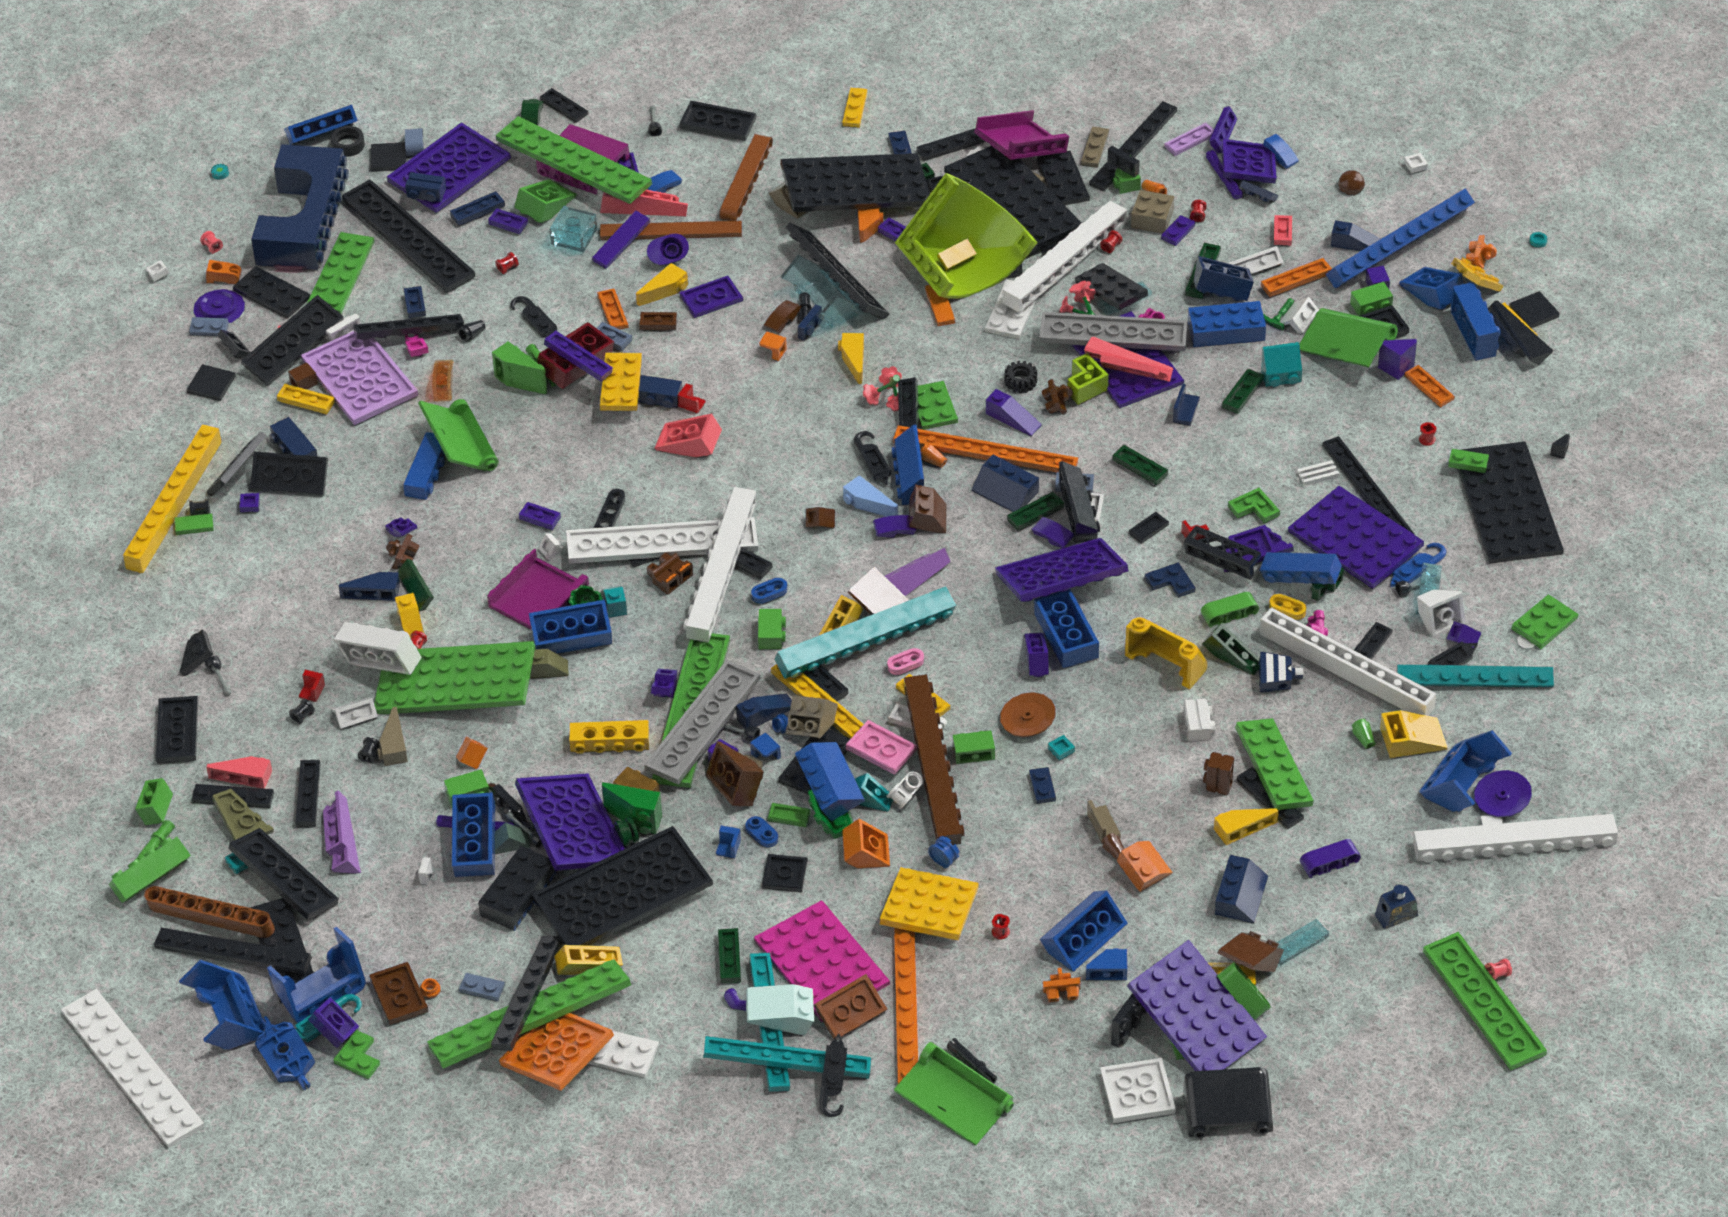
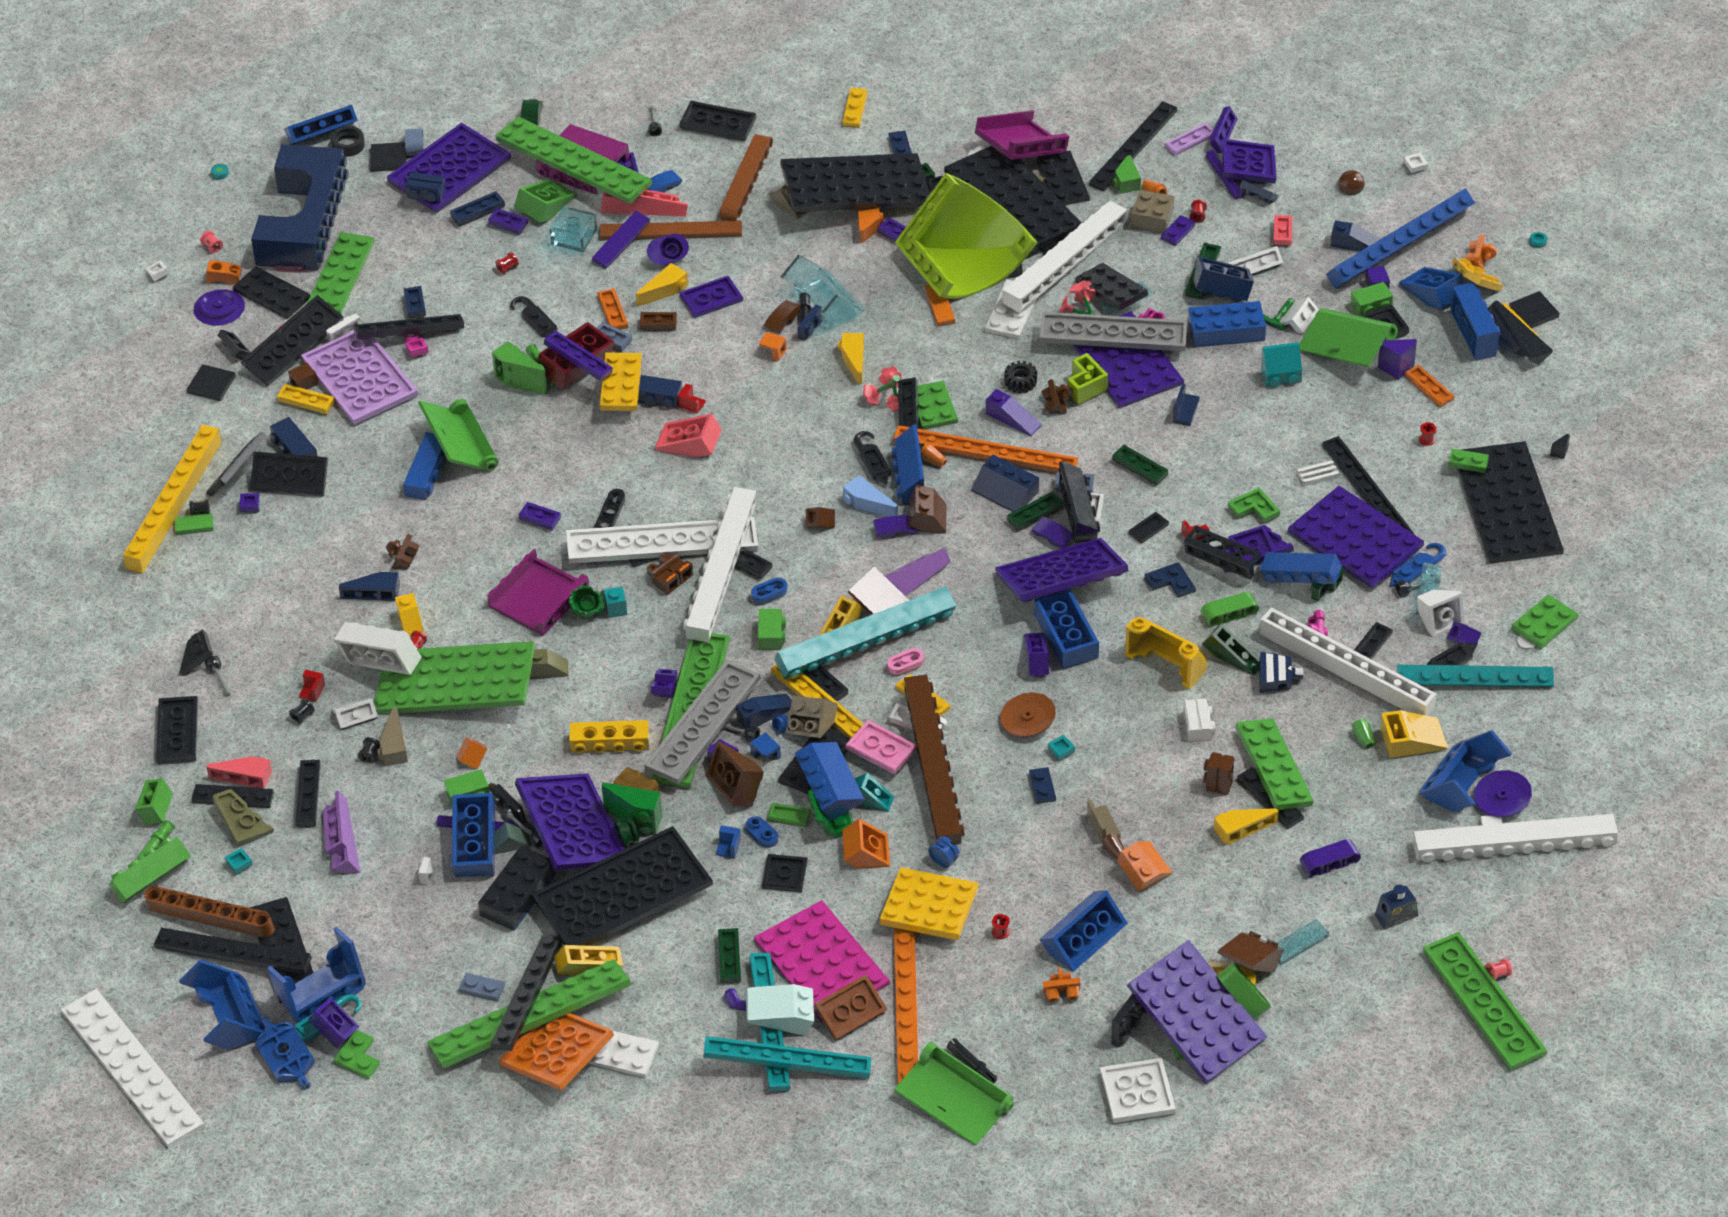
(208, 326): sand blue plate -> none
(283, 873): black plate -> none
(398, 993): reddish brown plate -> none
(400, 527): dark purple slope -> none
(408, 236): black plate -> none
(415, 584): dark green tile -> none
(430, 983): orange plate -> none
(442, 380): clear orange slope -> none
(471, 330): black cone -> none
(550, 546): white tile -> none
(564, 105): black tile -> none
(571, 627): blue slope -> none
(833, 1075): black plate -> none
(837, 271): black plate -> none
(903, 791): white piece -> none
(949, 145): black plate -> none
(956, 254): yellow tile -> none
(973, 747): bright green brick -> none
(1095, 147): dark tan plate -> none
(1108, 965): blue slope -> none
(1113, 239): red bush -> none
(1123, 161): black plate -> none
(1126, 361): coral wedge -> none
(1227, 1099): black windscreen -> none
(1240, 890): dark blue slope -> none
(1242, 391): dark green plate -> none
(1283, 153): slope -> none
(1288, 606): yellow plate -> none
(1295, 277): orange plate -> none

